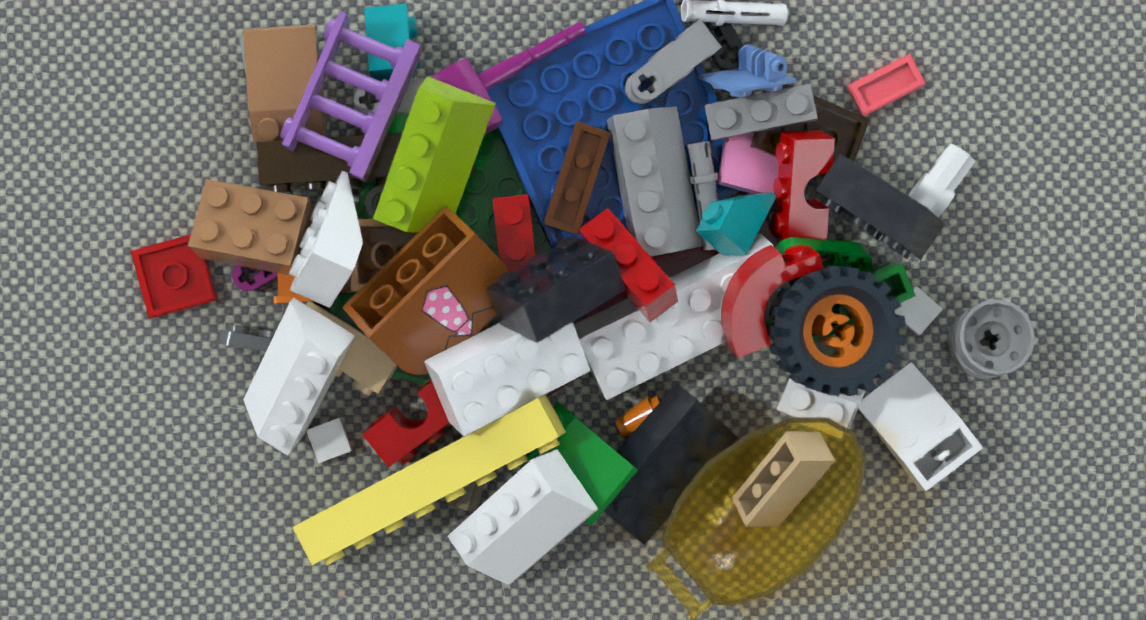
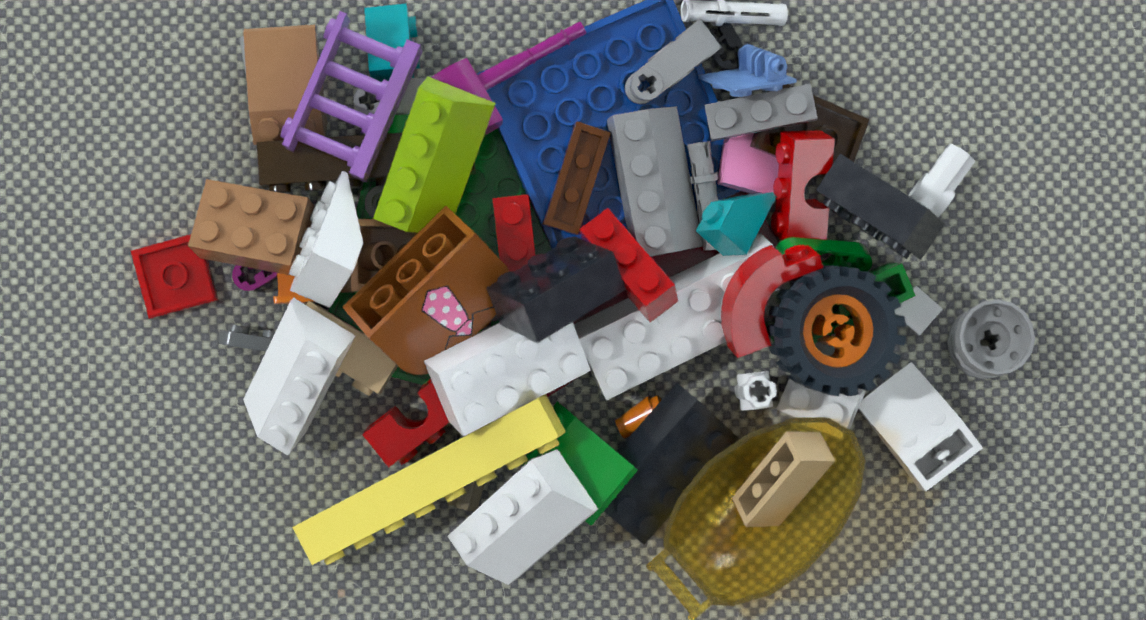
(329, 440): white tile -> none
(755, 390): none -> white piece
(886, 85): coral tile -> none

